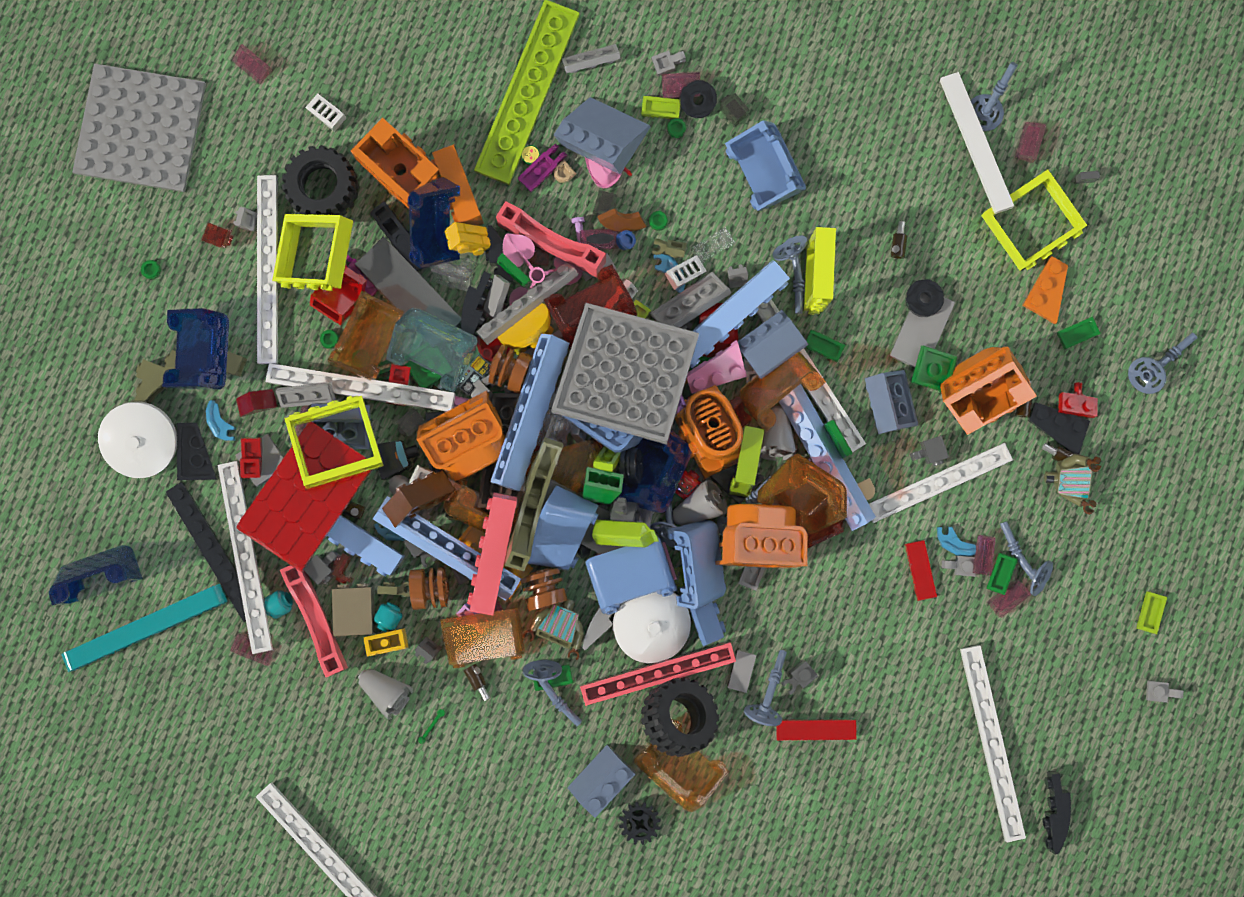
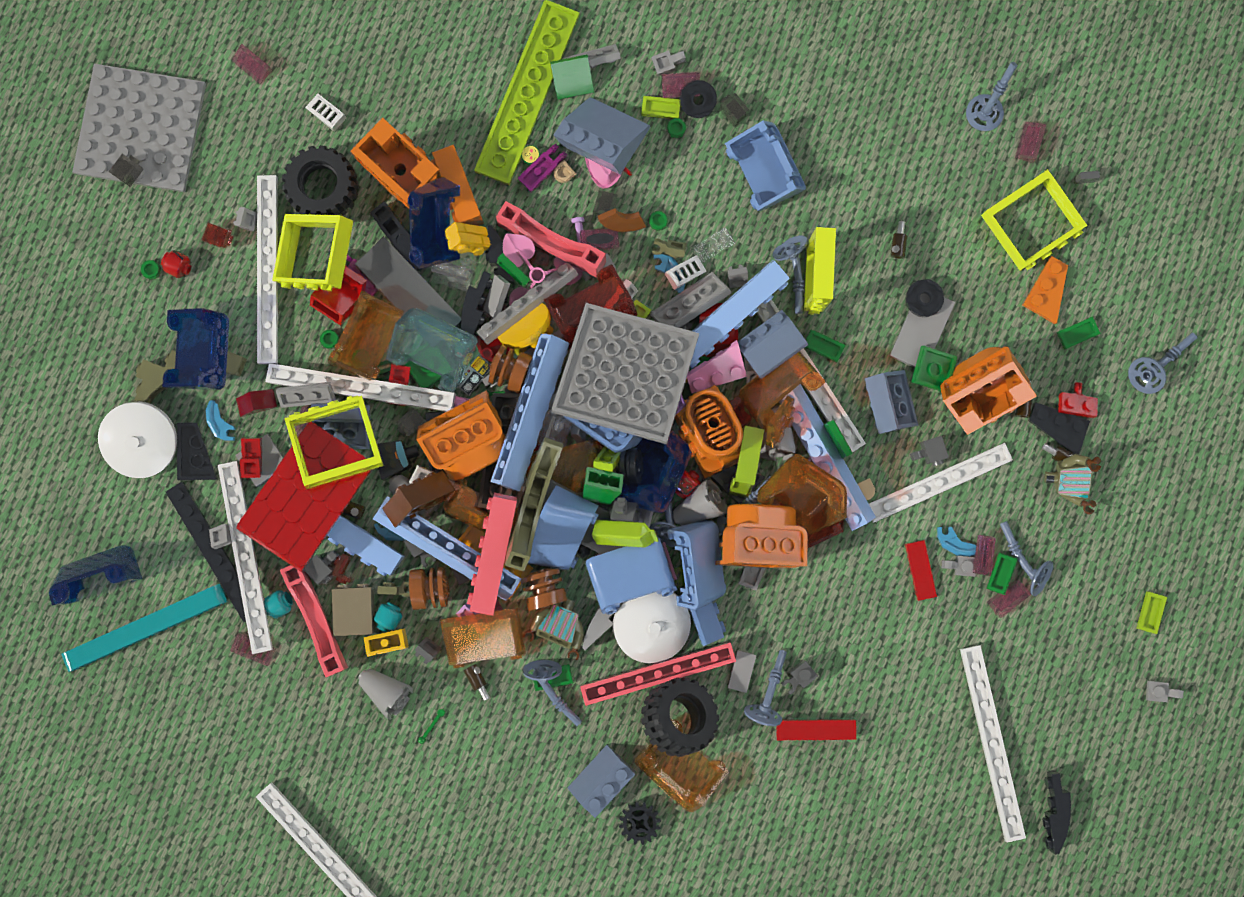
(126, 169): none -> clear smoke brick
(176, 264): none -> red head
(220, 536): none -> light grey tile
(480, 387): light grey tile -> none
(572, 76): none -> tile
(625, 240): blue tile -> none
(780, 421): none -> clear orange plate
(976, 143): white tile -> none

